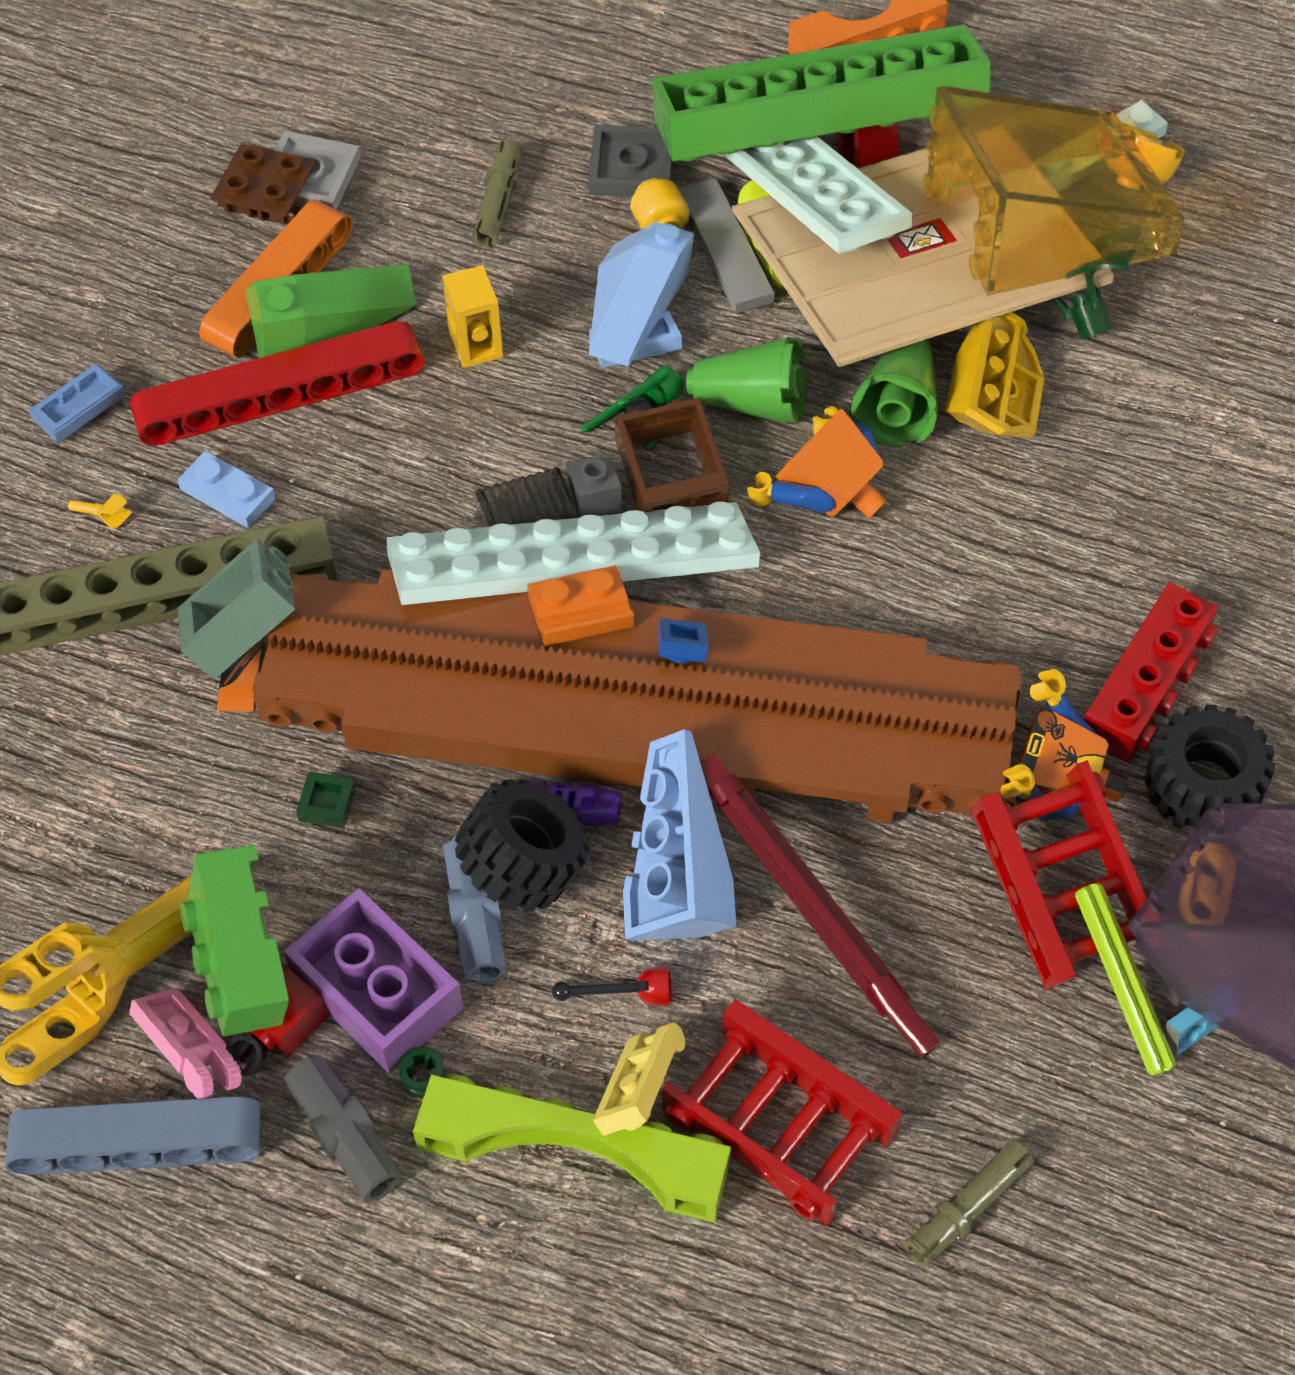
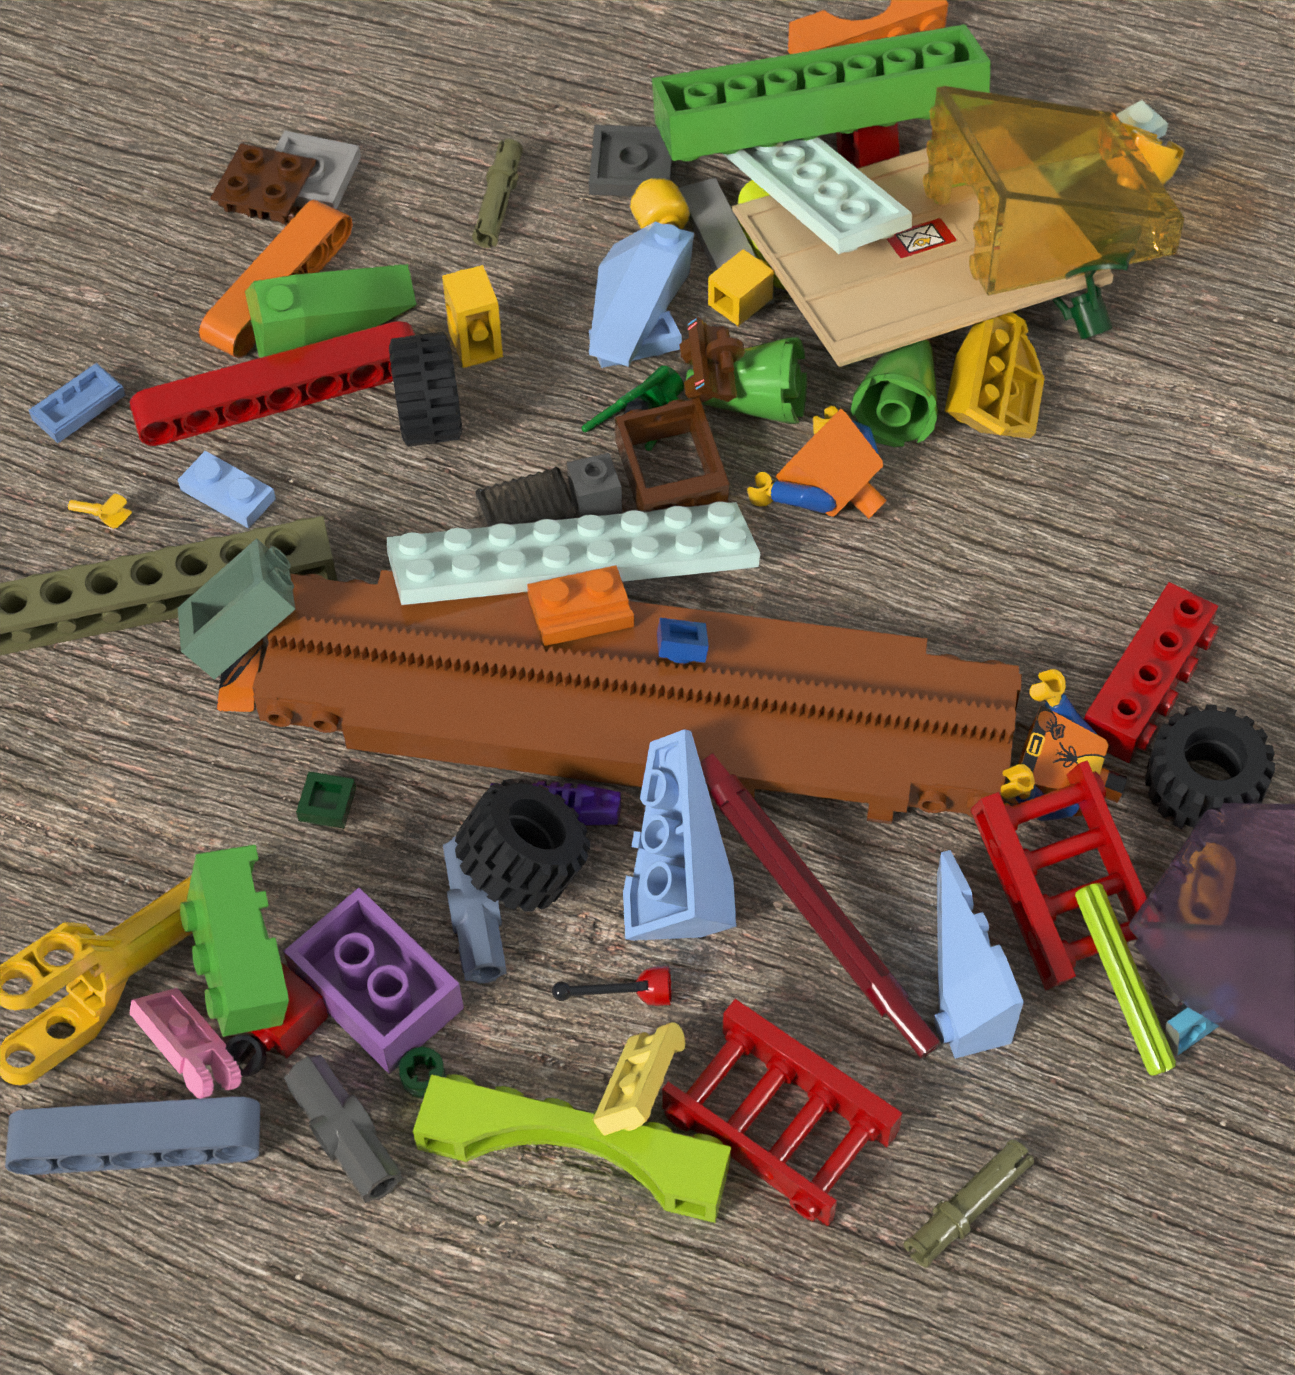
(425, 389): none -> black tyre
(713, 358): none -> reddish brown hips
(740, 287): none -> yellow brick
(975, 983): none -> light blue wedge

